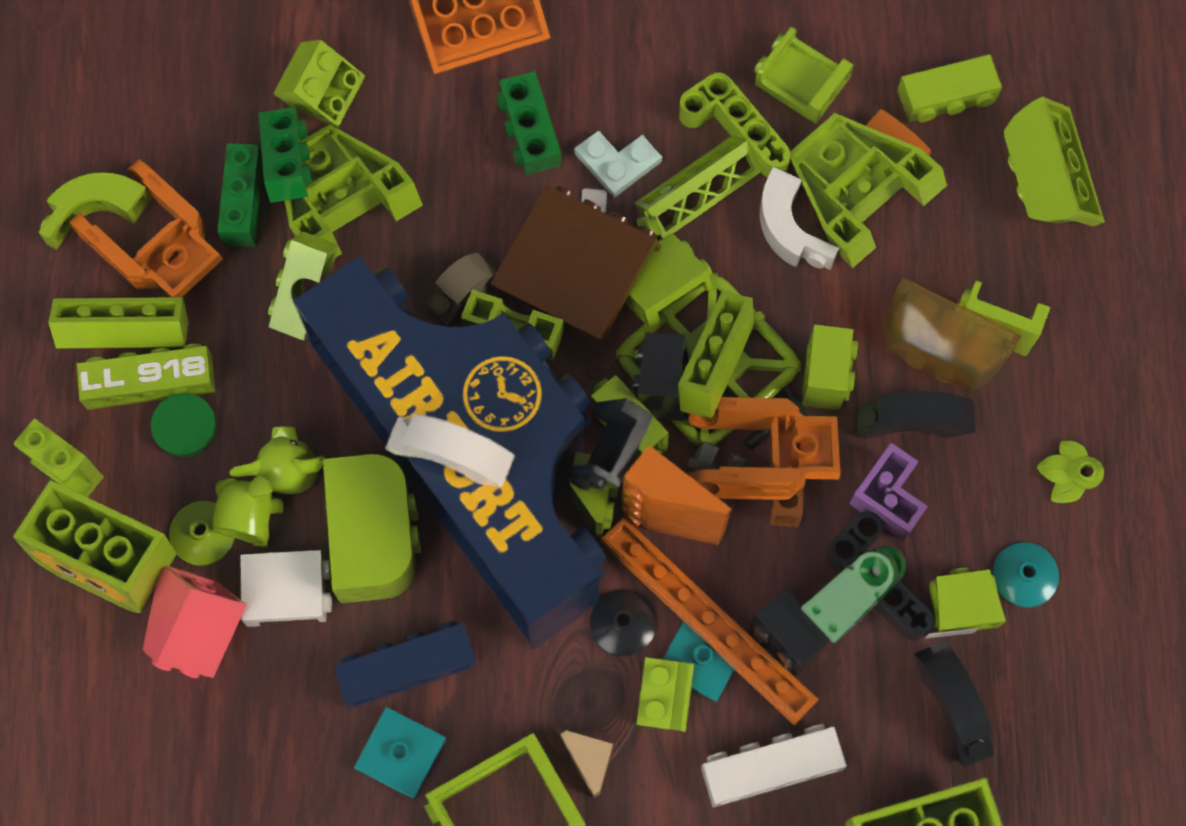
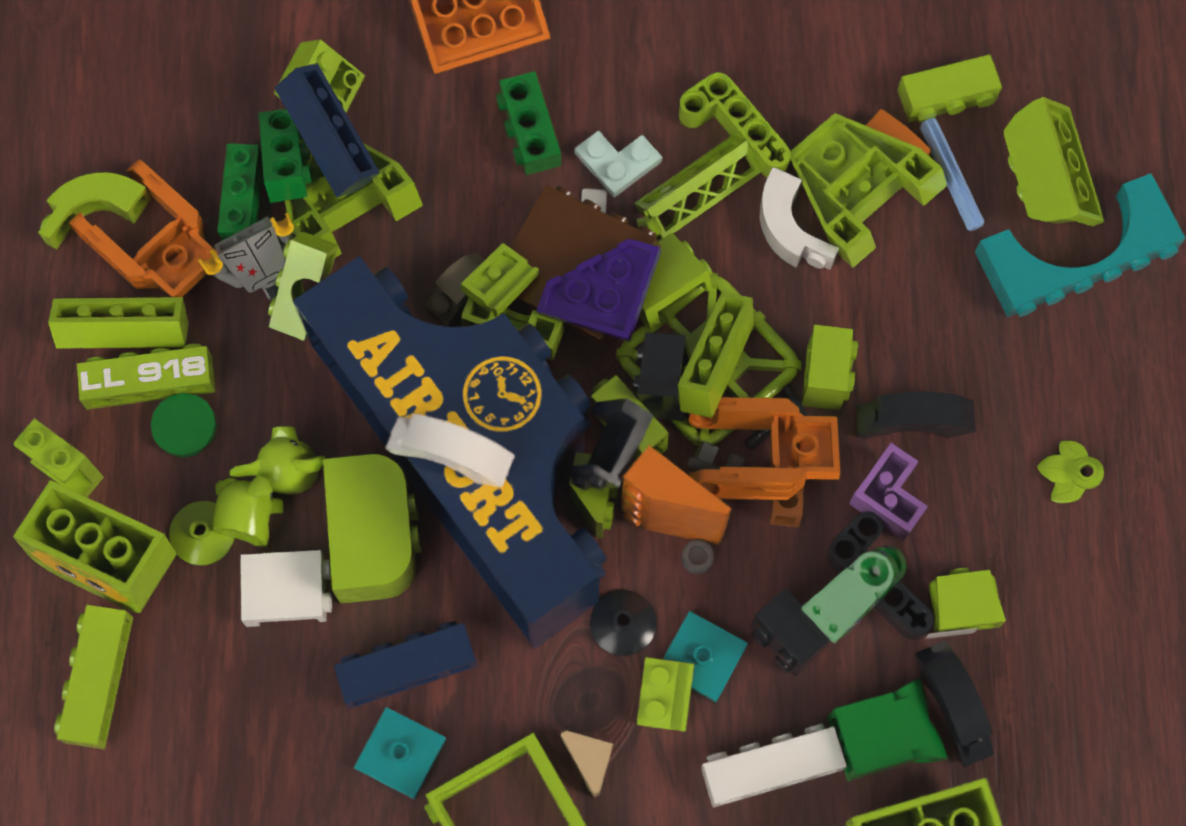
(94, 677): none -> lime brick
(190, 622): coral slope -> none
(252, 256): none -> light grey torso
(324, 129): none -> dark blue brick
(499, 279): none -> lime plate
(603, 291): none -> dark purple plate
(697, 556): none -> dark grey tile
(709, 621): orange tile -> none
(801, 76): lime panel -> none
(887, 732): none -> green piece
(945, 337): clear yellow windscreen -> none
(955, 181): none -> light blue axle
(1017, 587): teal dish -> none
(1026, 281): none -> teal arch
(1027, 328): lime panel -> none

